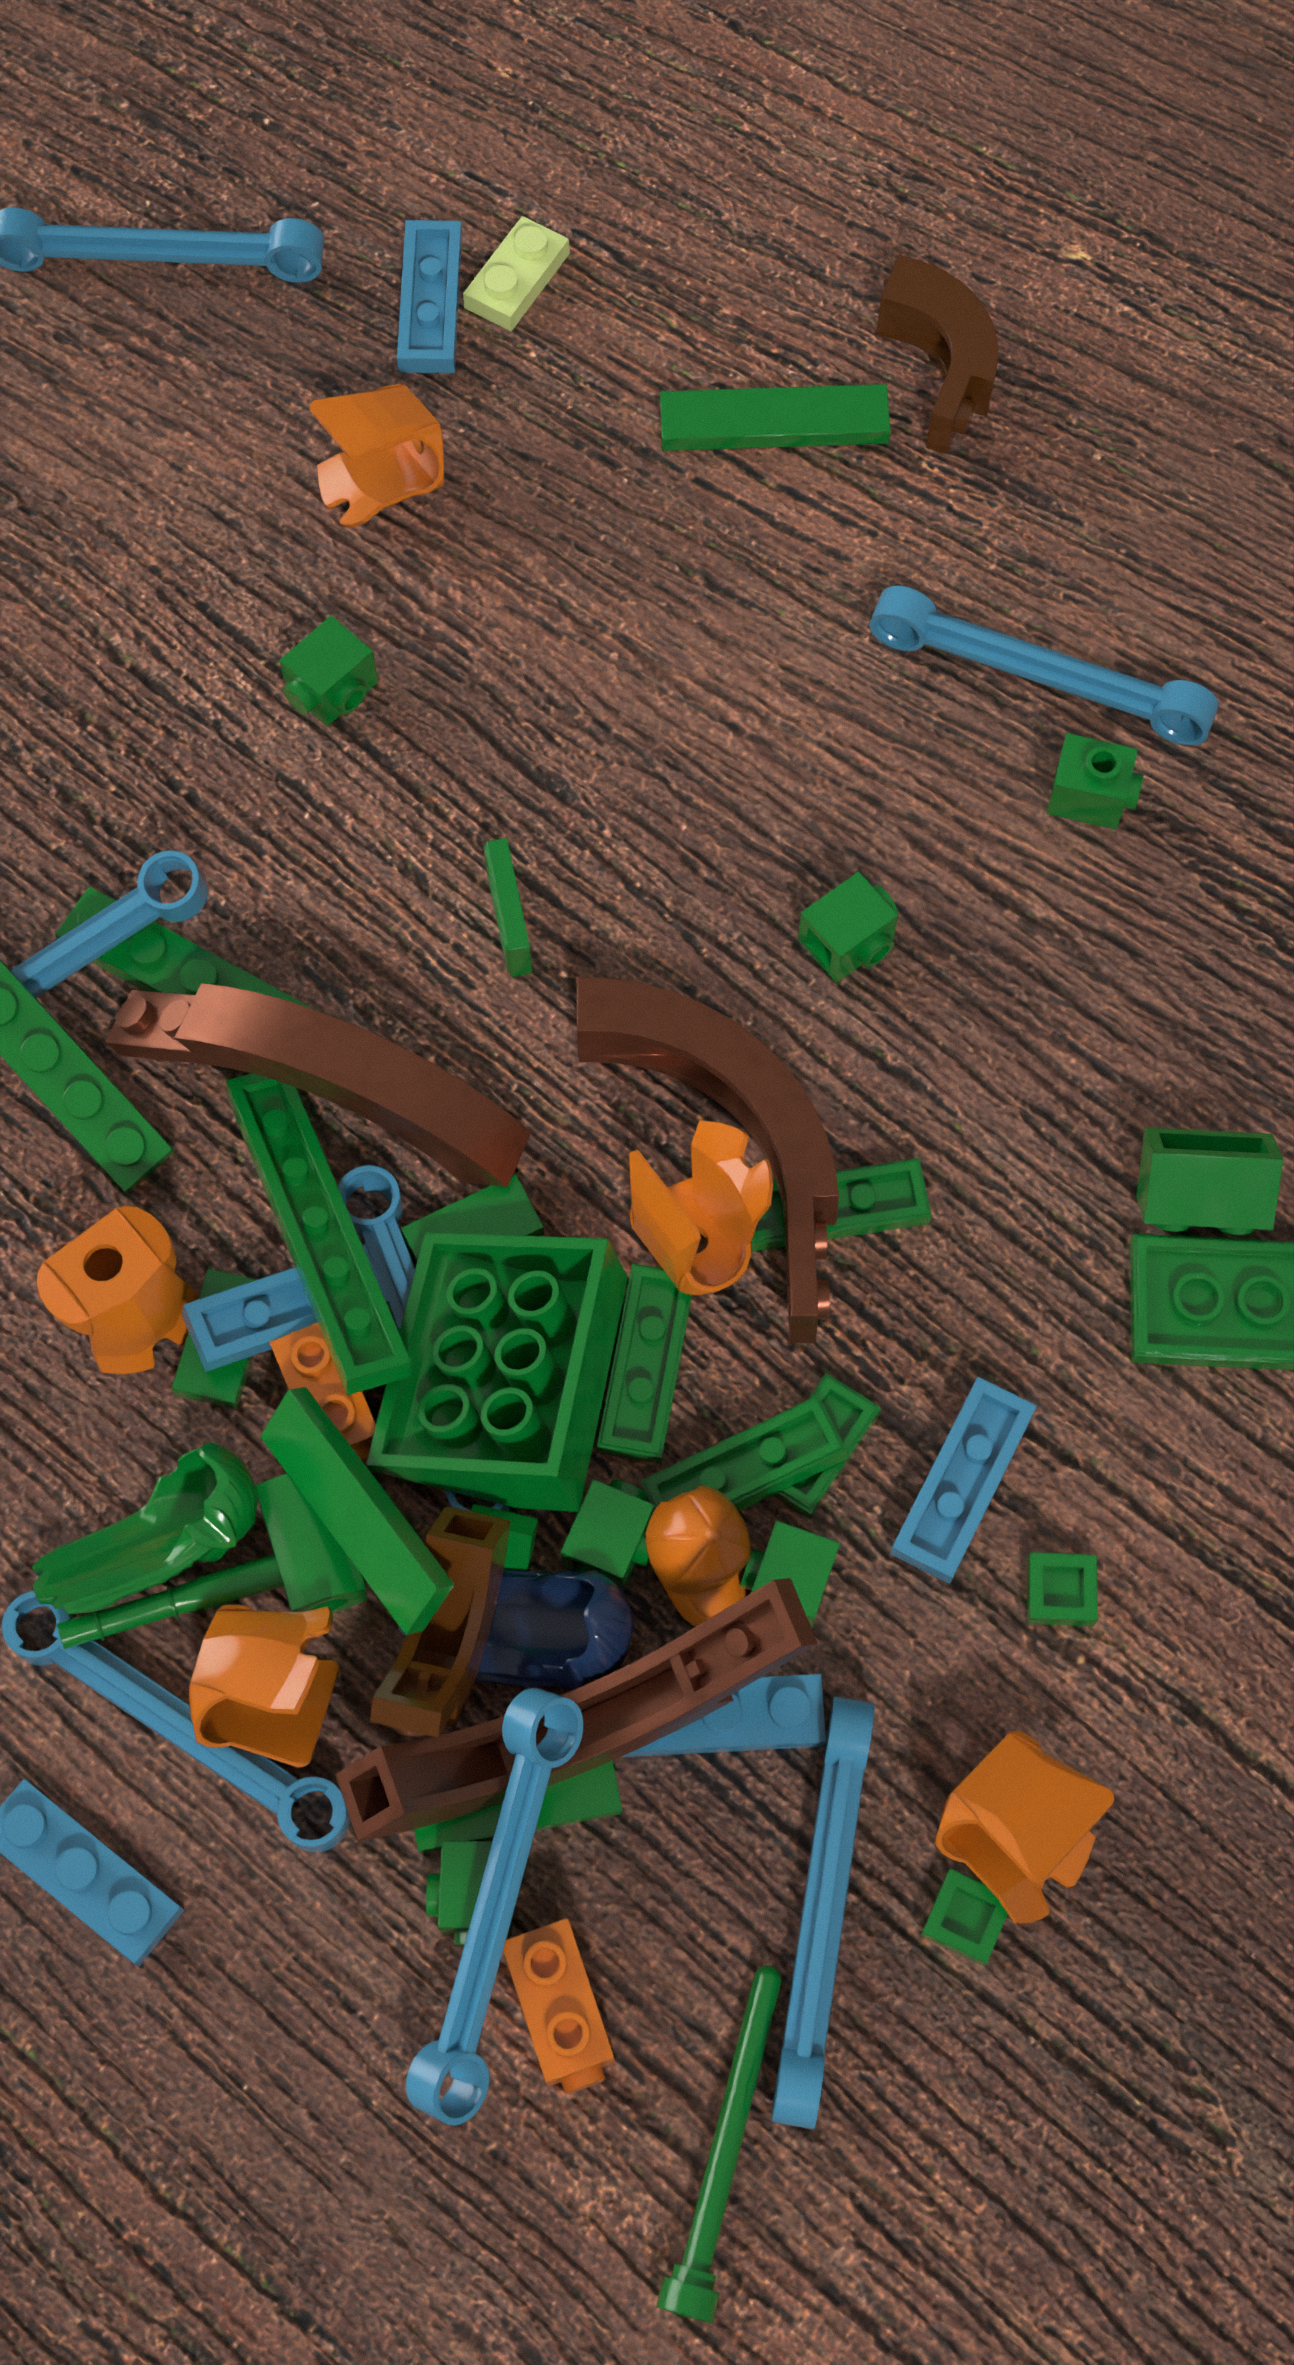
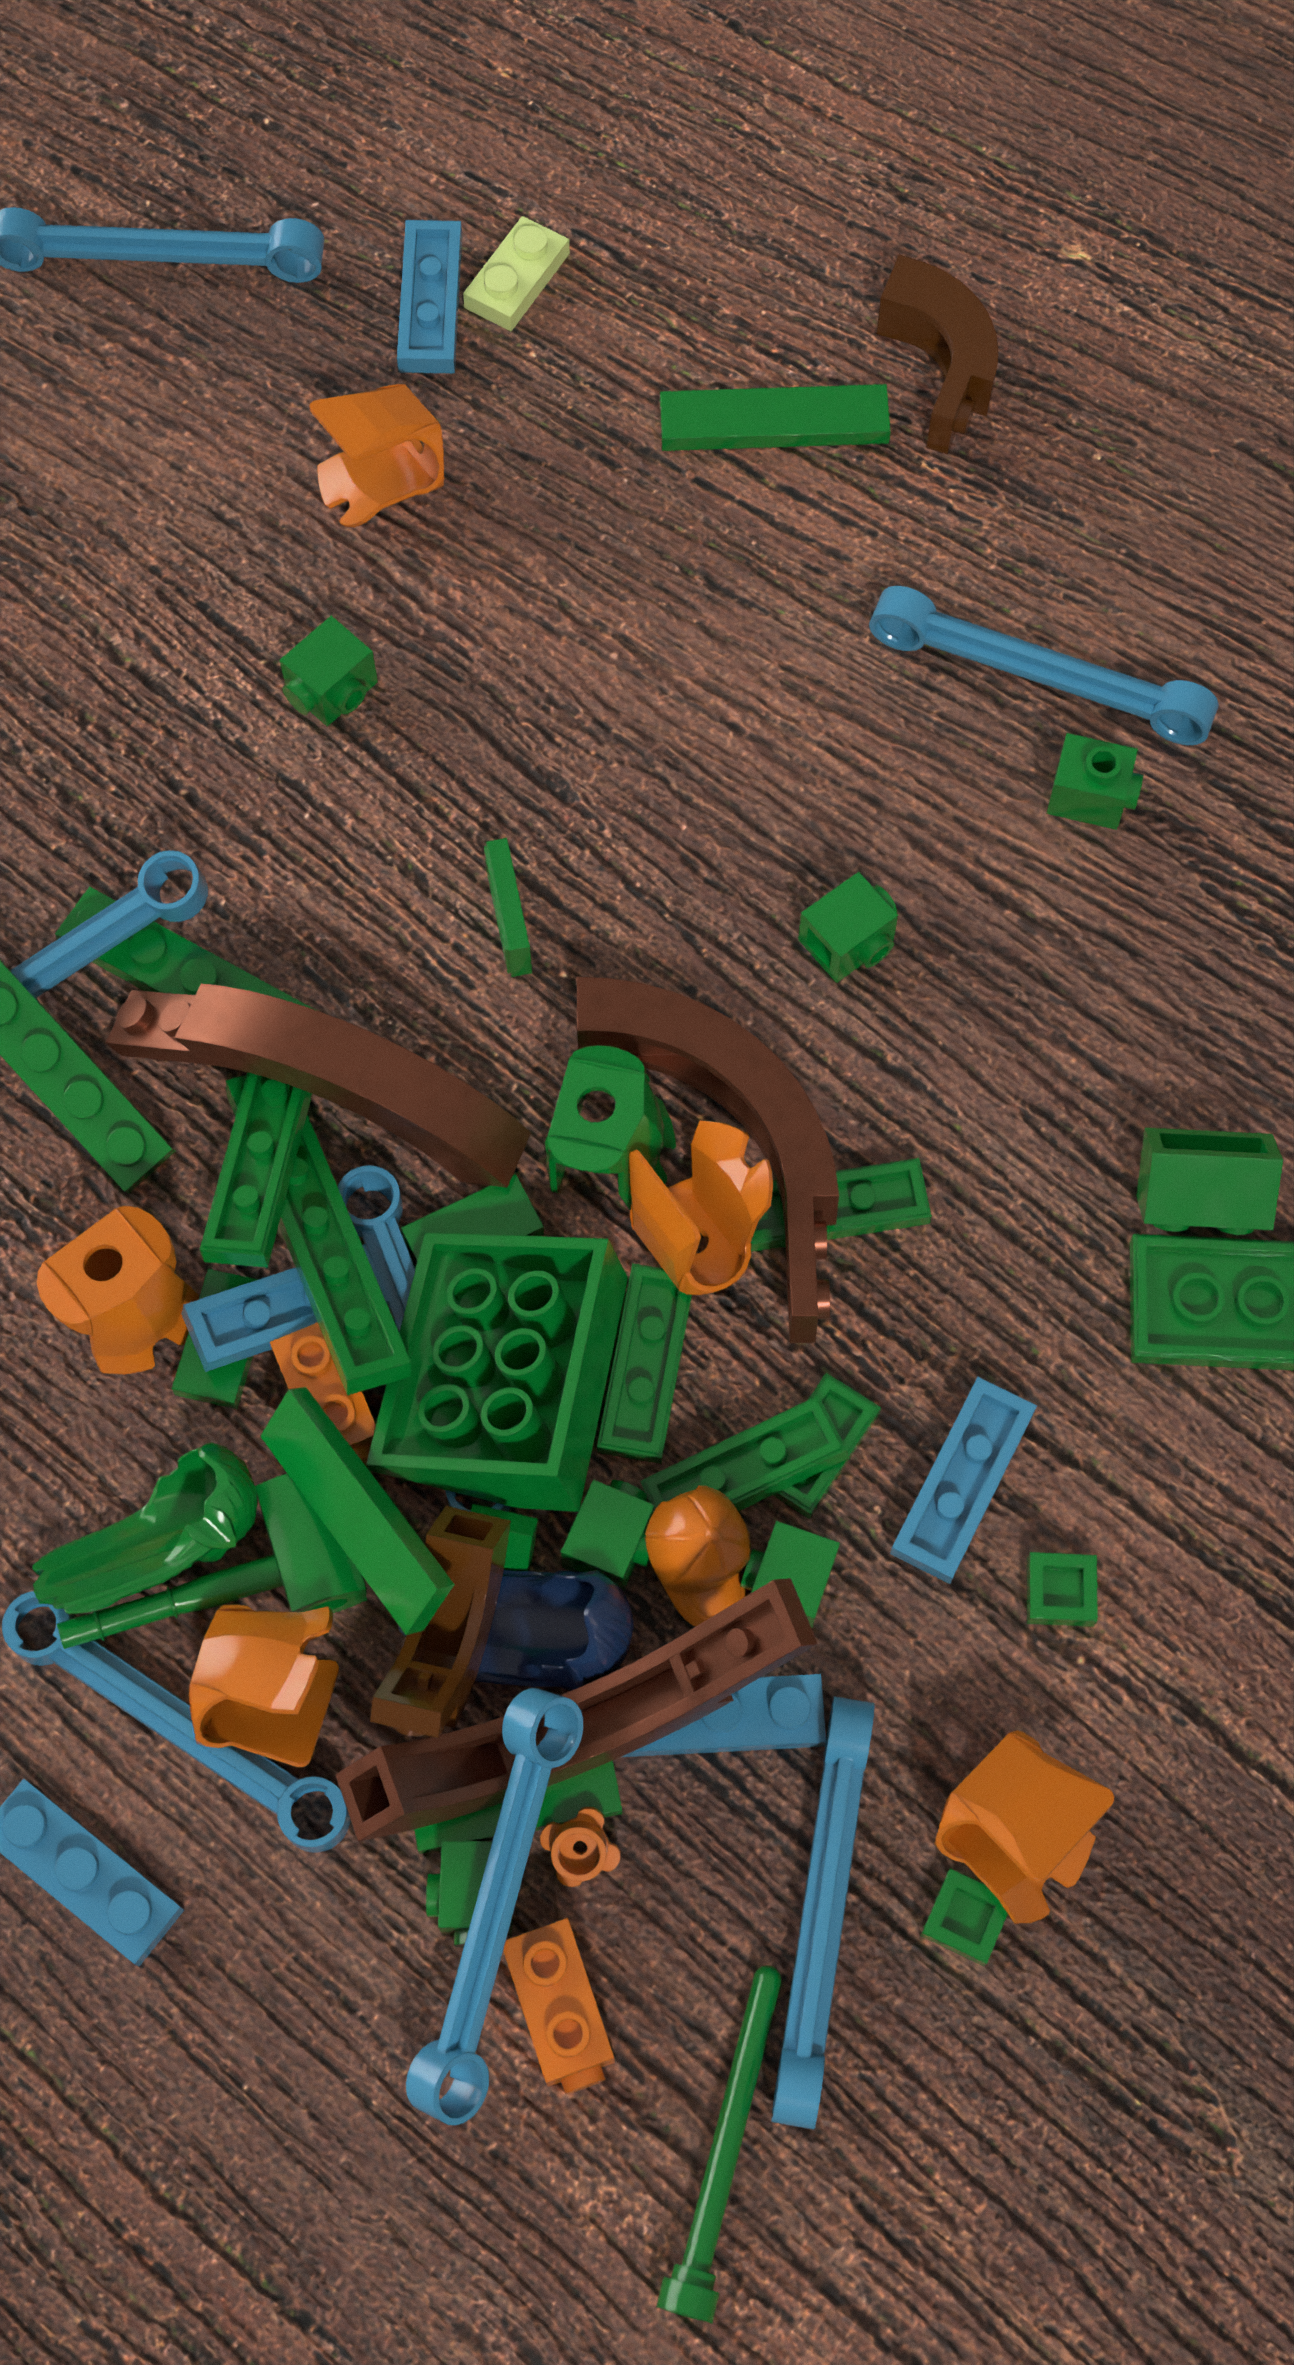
(255, 1173): none -> green tile
(576, 1866): none -> orange plate
(604, 1146): none -> green piece

